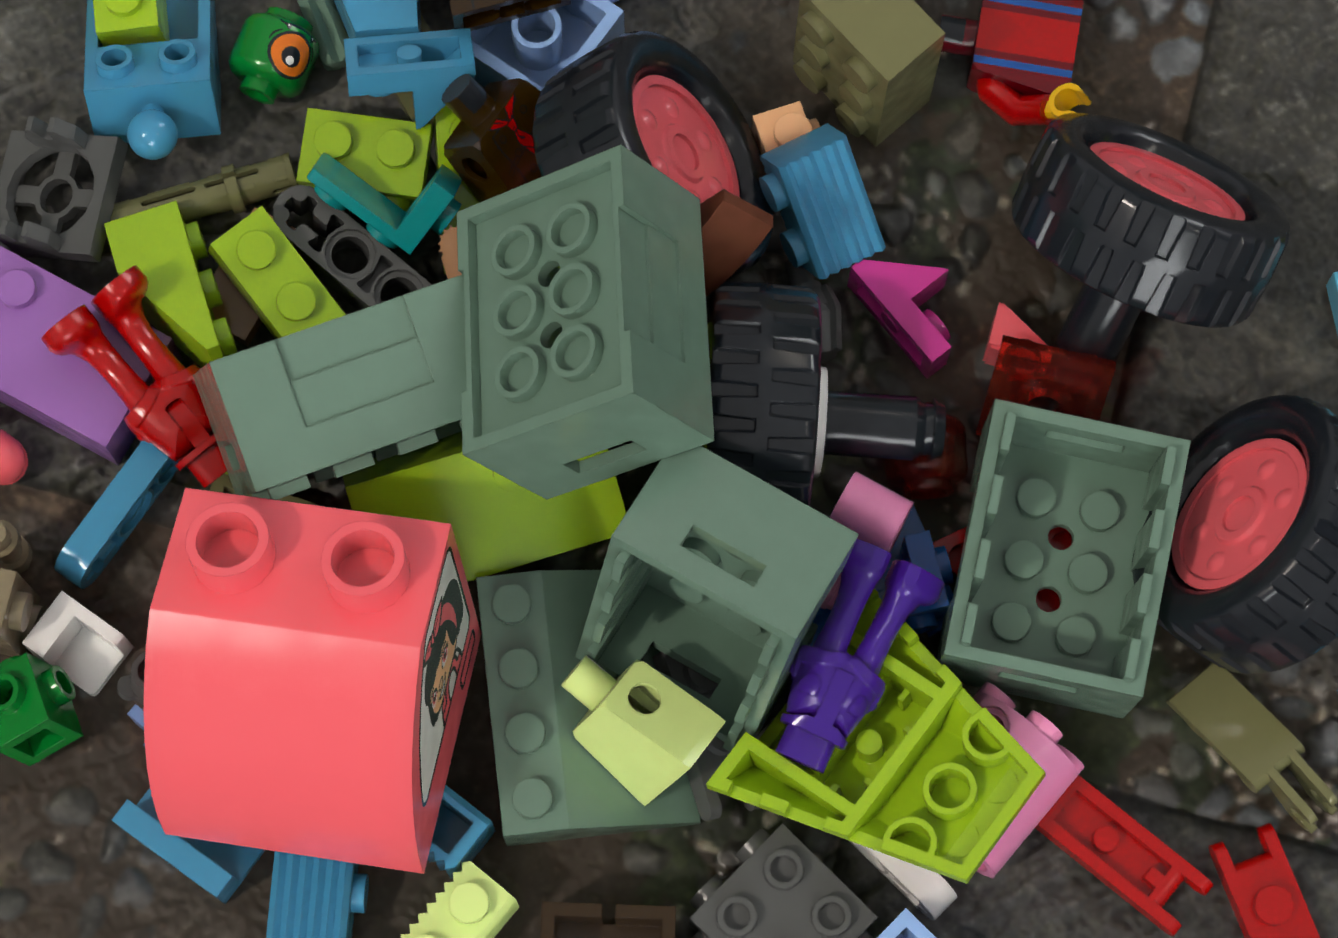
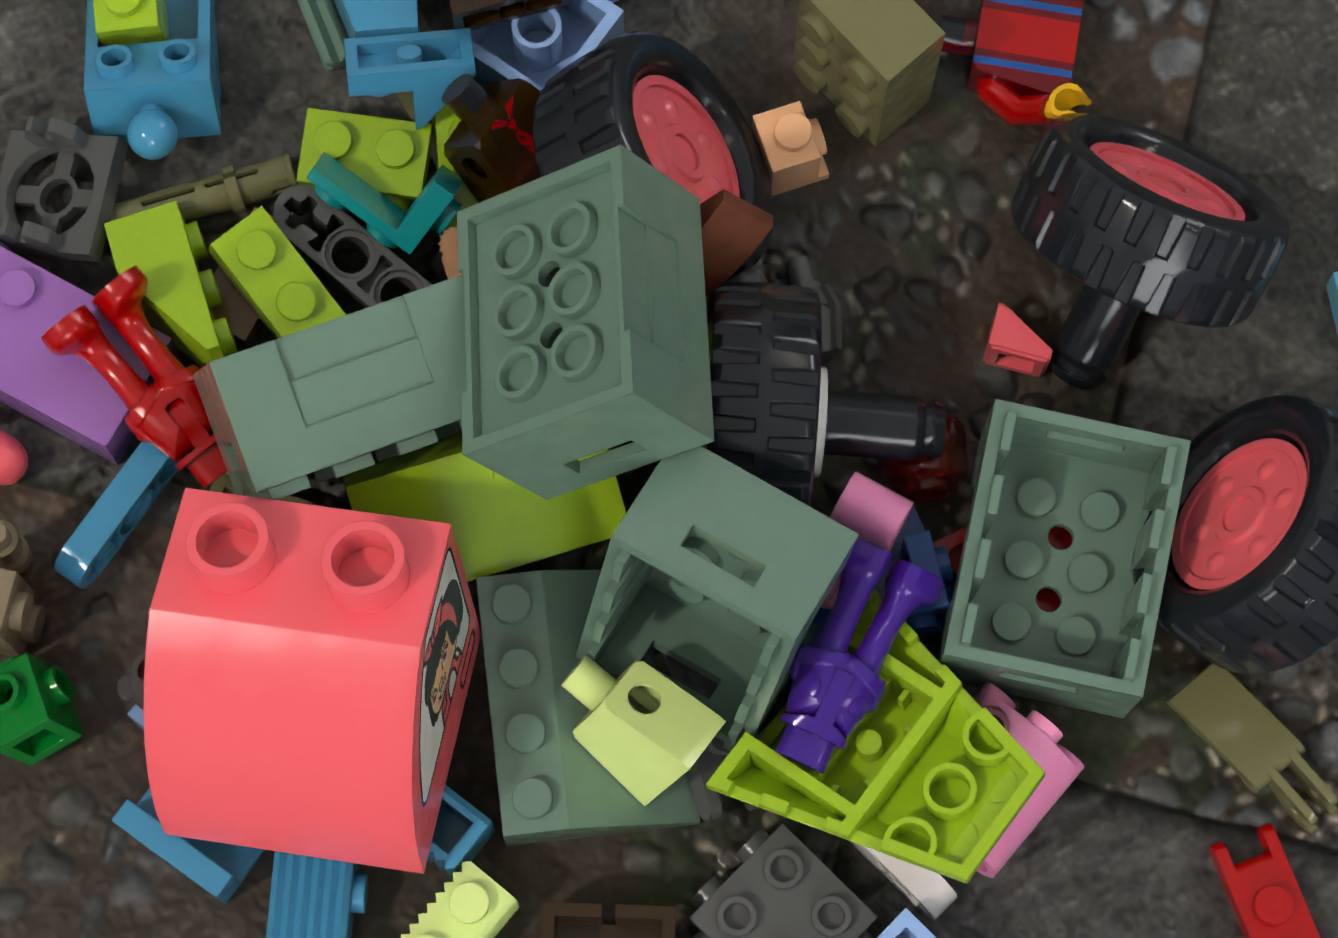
(78, 644): white panel -> none
(274, 55): green head -> none
(821, 202): dark azure brick -> none
(894, 297): dark pink slope -> none
(1036, 370): clear red piece -> none
(1120, 852): red hinge -> none

